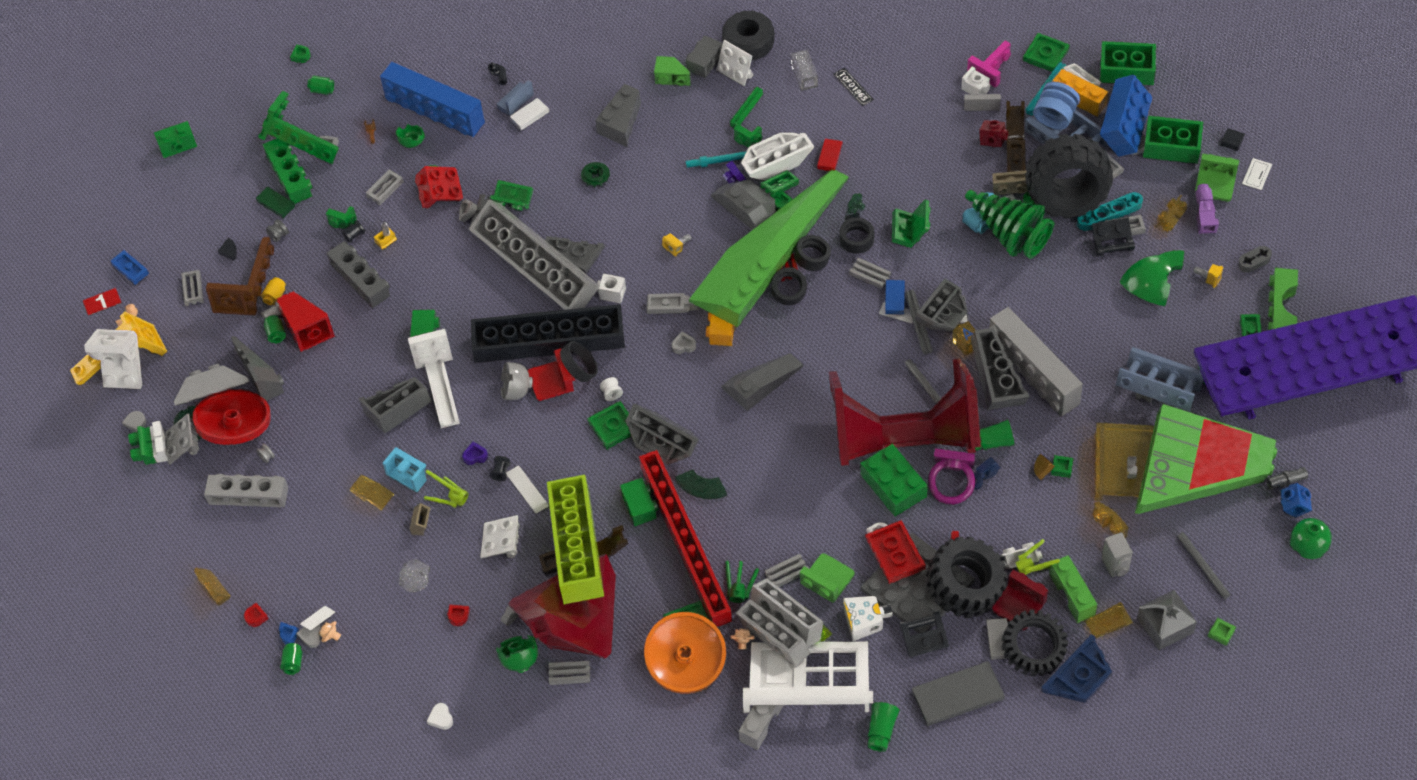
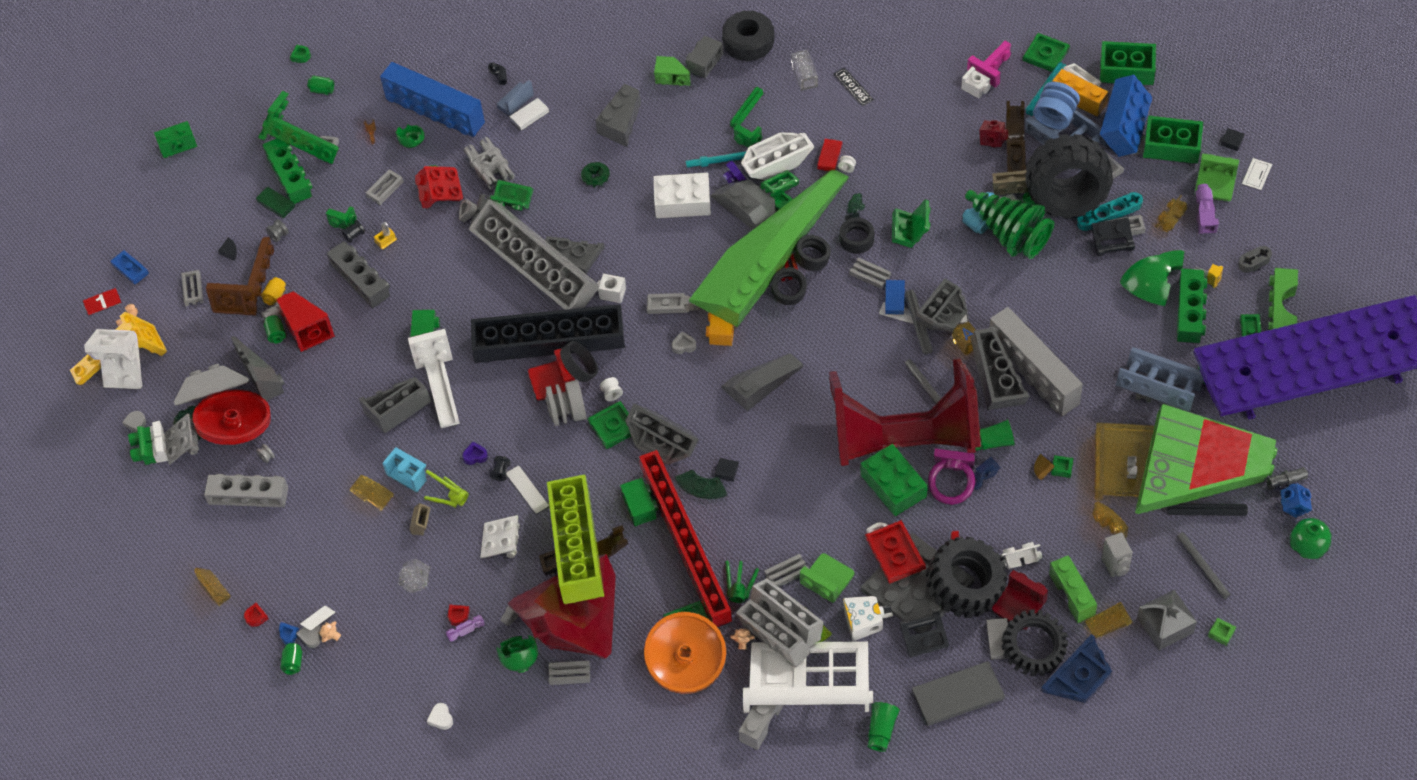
(465, 628): none -> medium lavender axle
(489, 163): none -> light grey pin
(515, 381): light grey cylinder -> none
(565, 403): none -> light grey wheel
(673, 244): yellow piece -> none
(682, 195): none -> white brick
(727, 469): none -> black tile
(735, 63): white hinge -> none
(847, 164): none -> white bush
(982, 102): light grey tile -> none
(1027, 566): lime plant -> none
(1188, 281): none -> green brick
(1208, 509): none -> black axle

